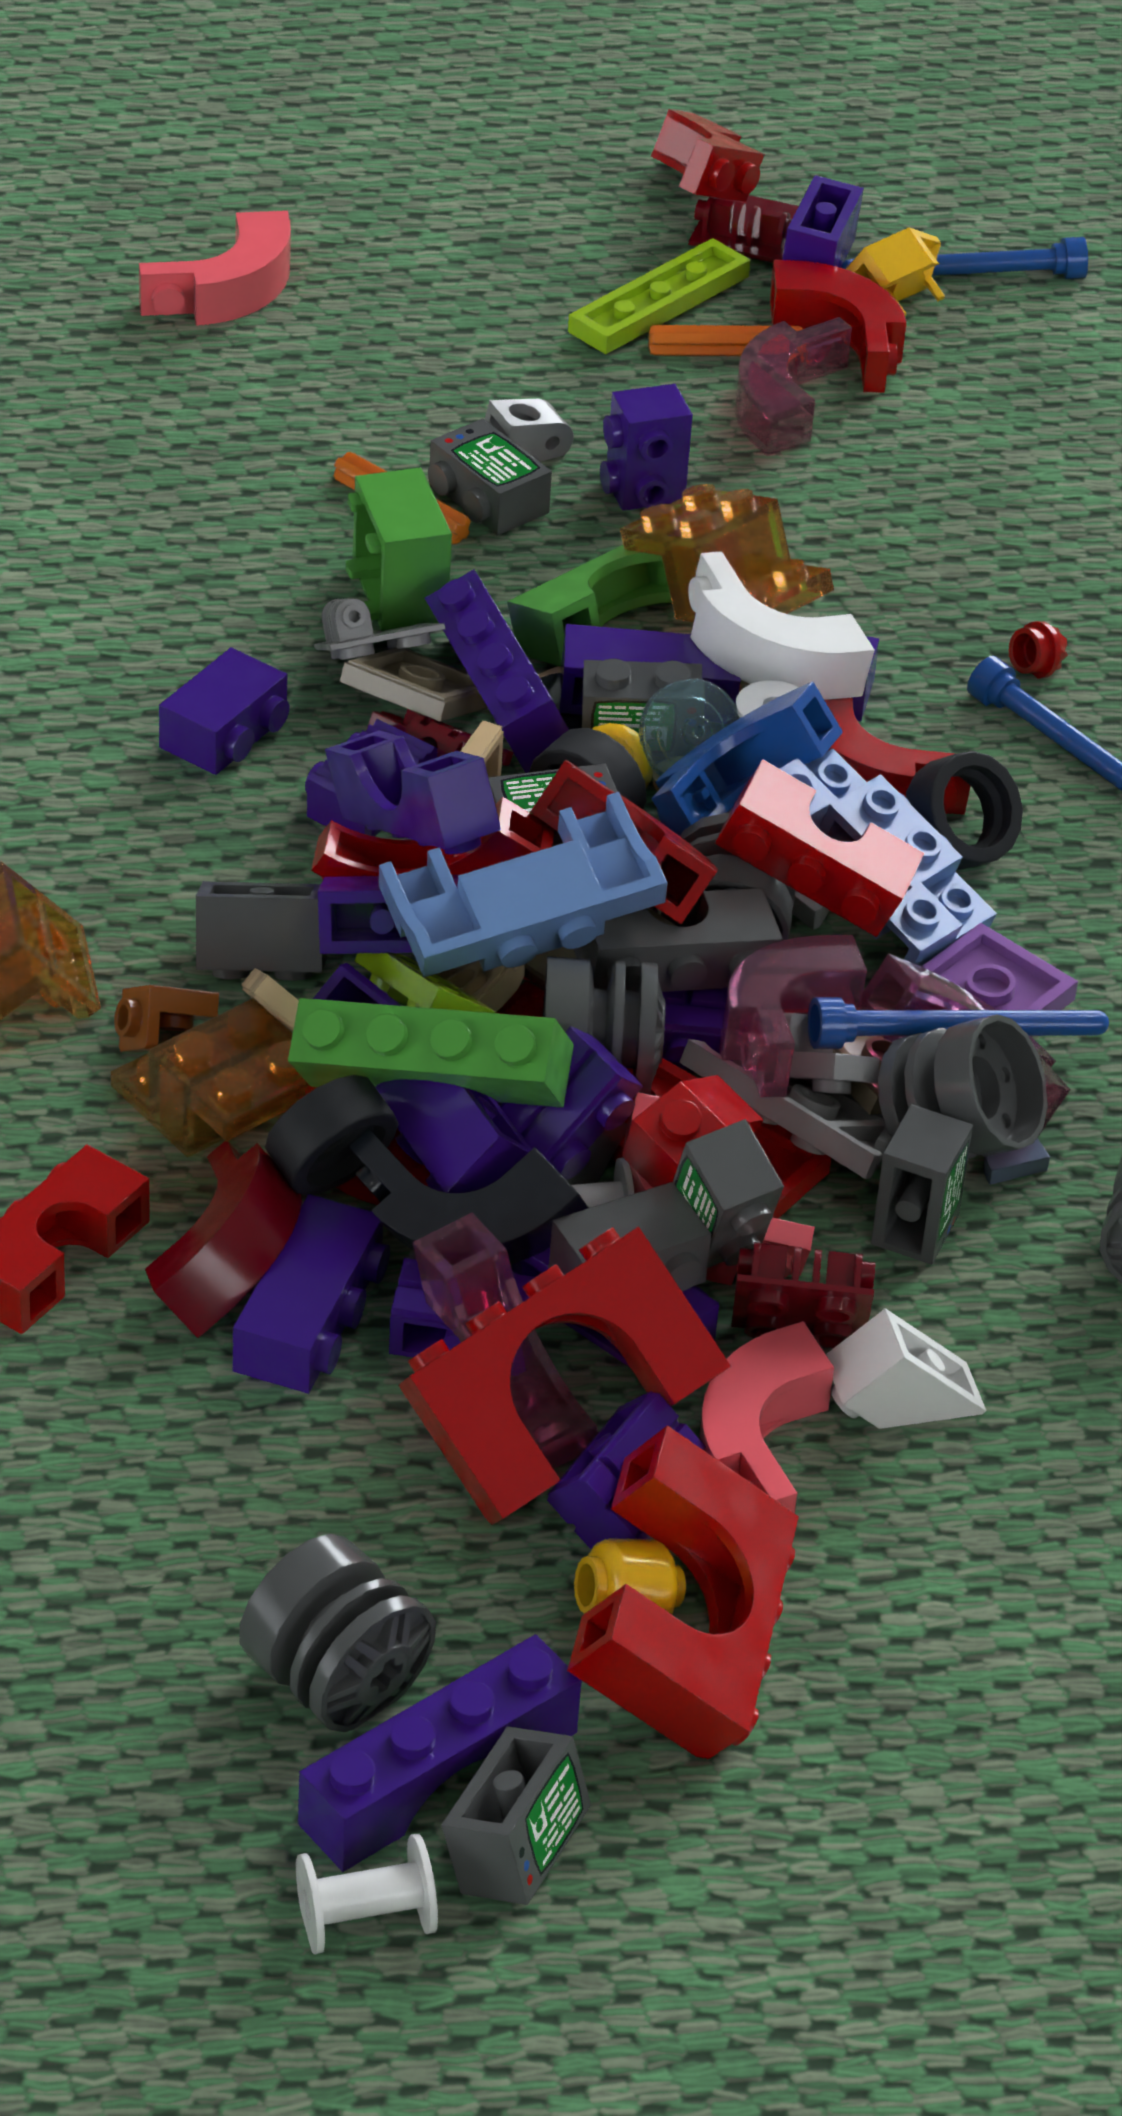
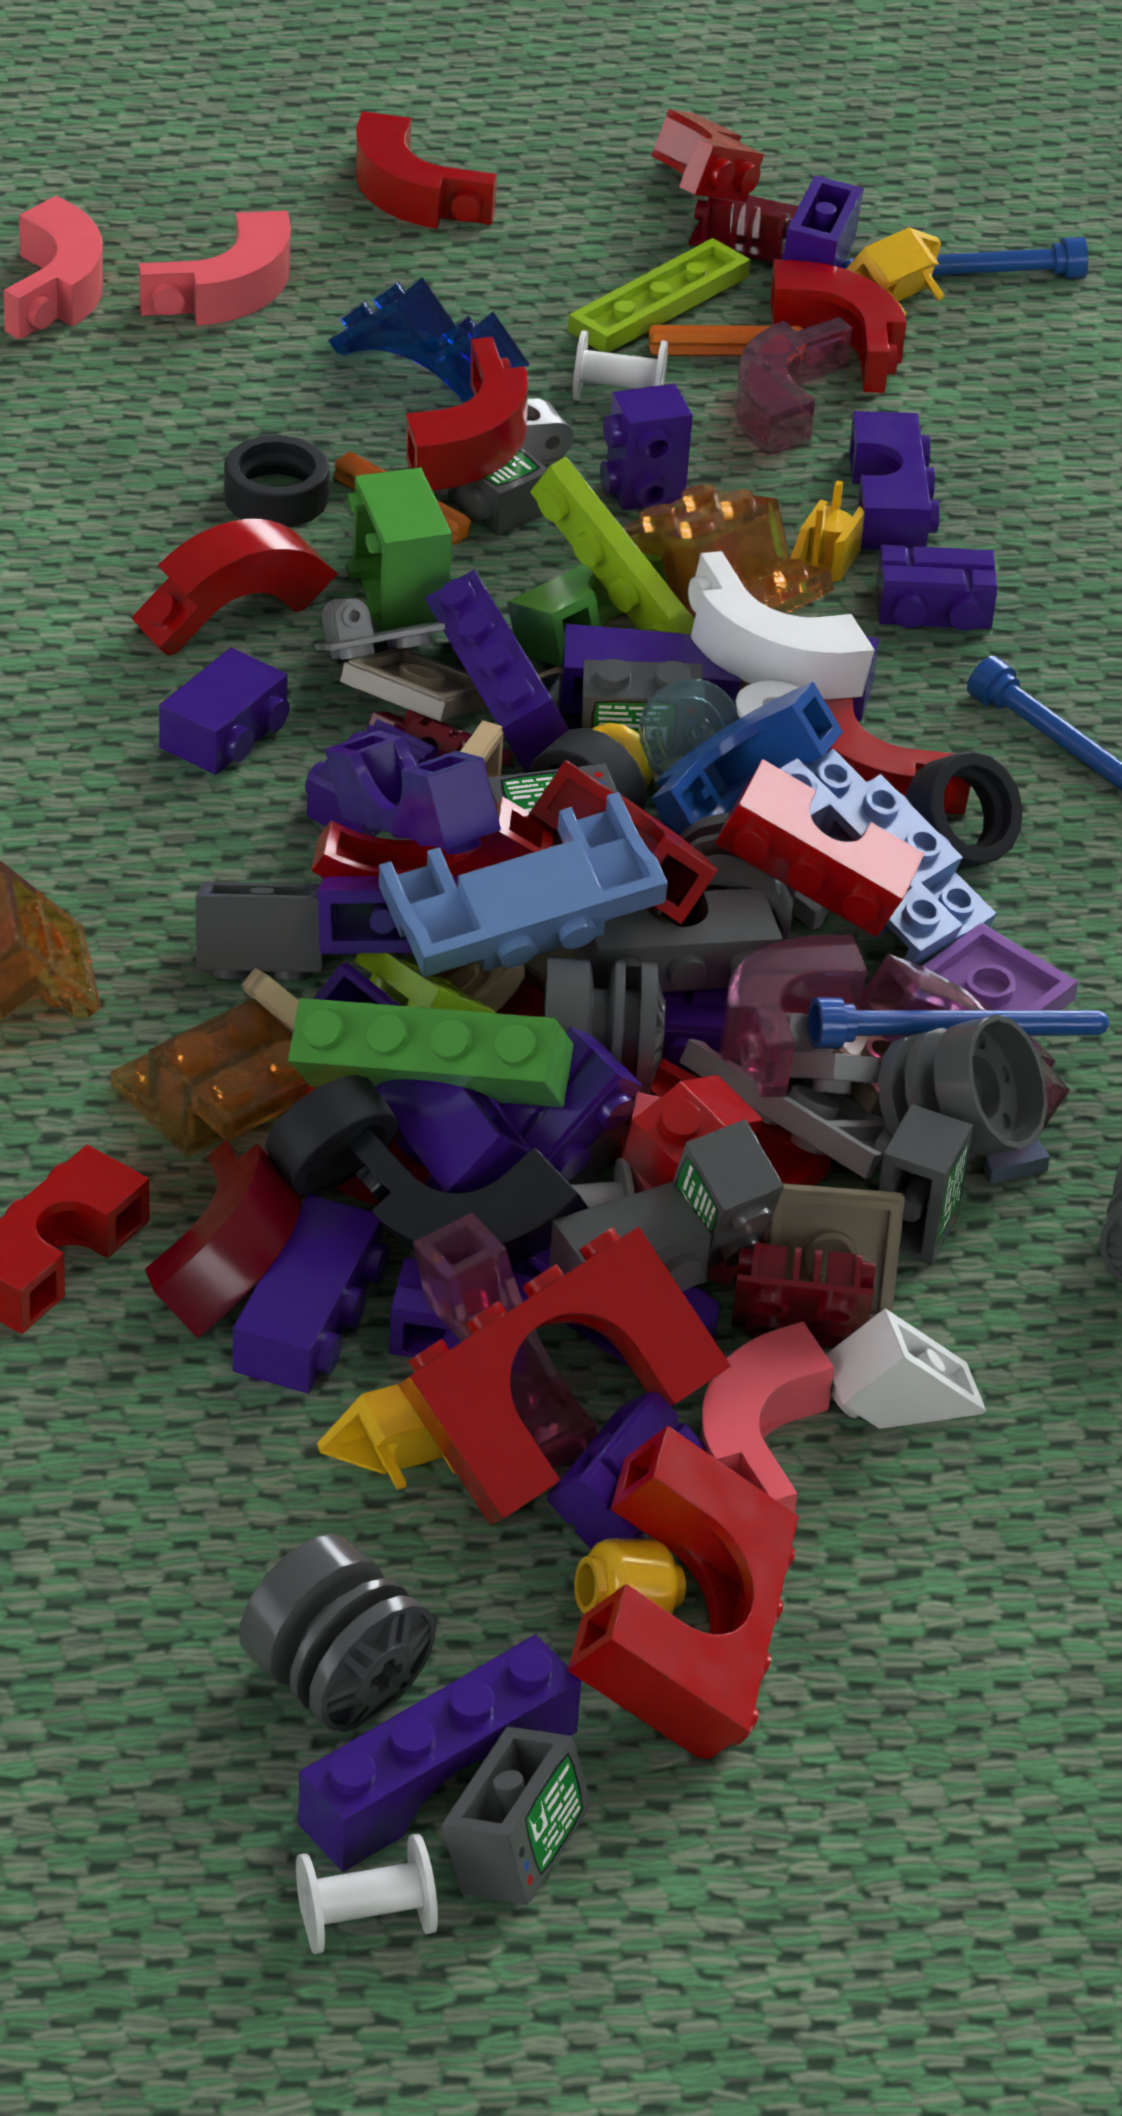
(71, 277): none -> coral arch
(155, 1007): dark orange bracket -> none
(225, 565): none -> red arch
(282, 456): none -> black tyre
(381, 1435): none -> yellow piece
(412, 187): none -> red arch
(419, 328): none -> clear blue arch
(476, 436): none -> red arch
(609, 551): none -> lime plate
(617, 369): none -> white piece
(830, 536): none -> yellow piece
(841, 1222): none -> dark tan tile
(894, 479): none -> dark purple arch
(936, 587): none -> dark purple brick
(1037, 649): red plate -> none

